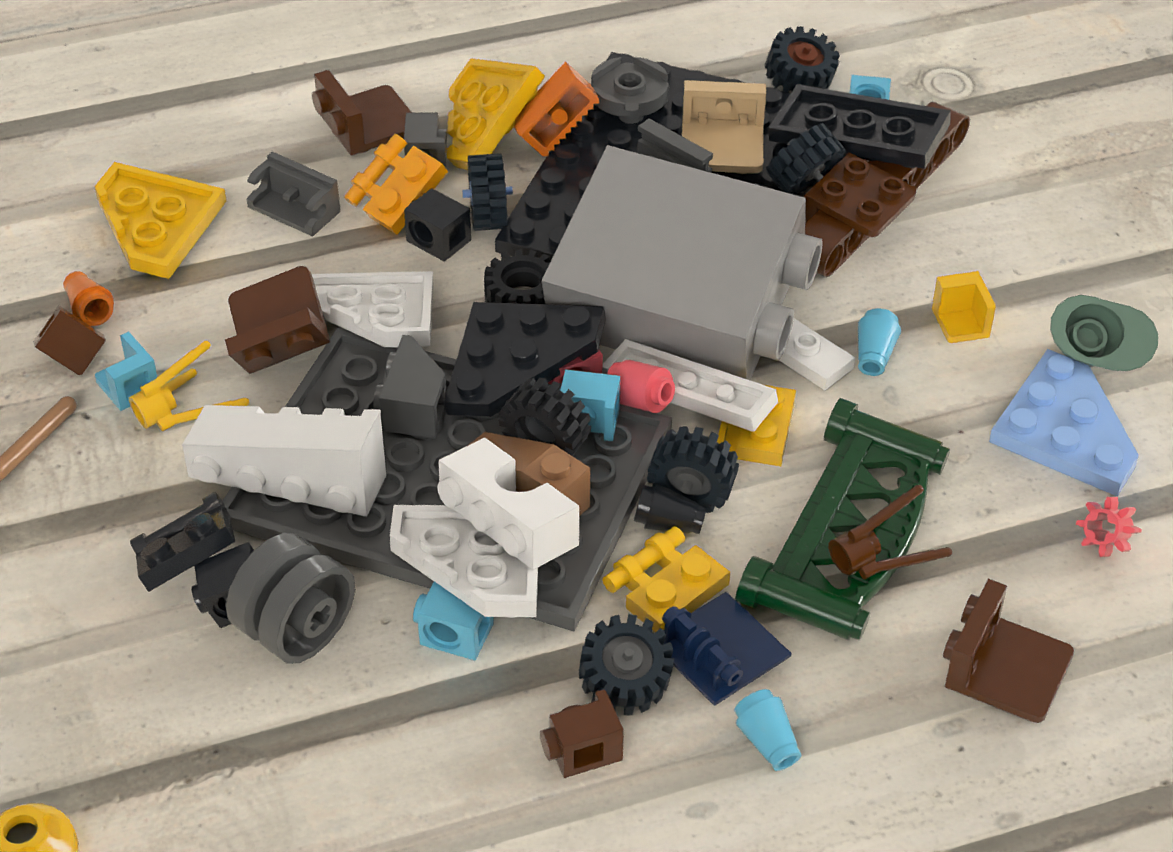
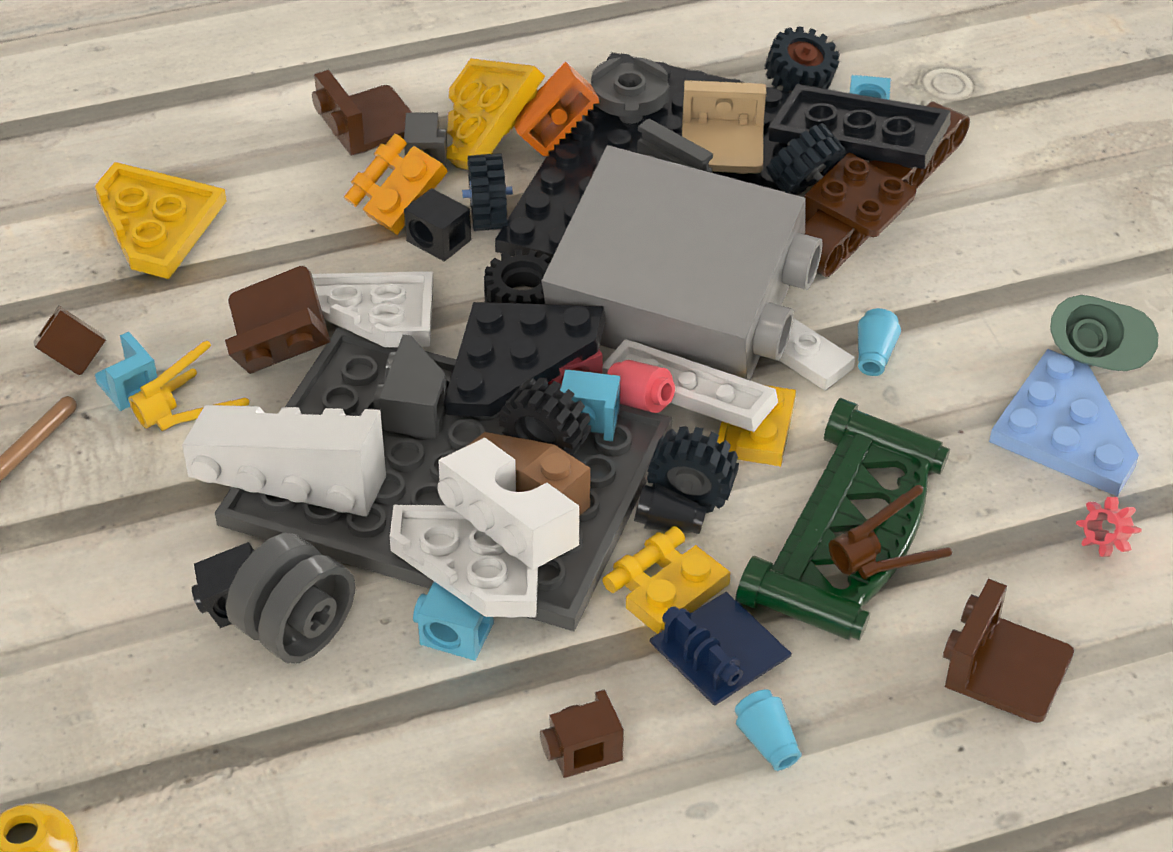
(88, 299): orange cone -> none
(183, 542): black plate -> none
(294, 194): dark grey hinge -> none
(627, 663): black wheel -> none
(963, 307): yellow panel -> none

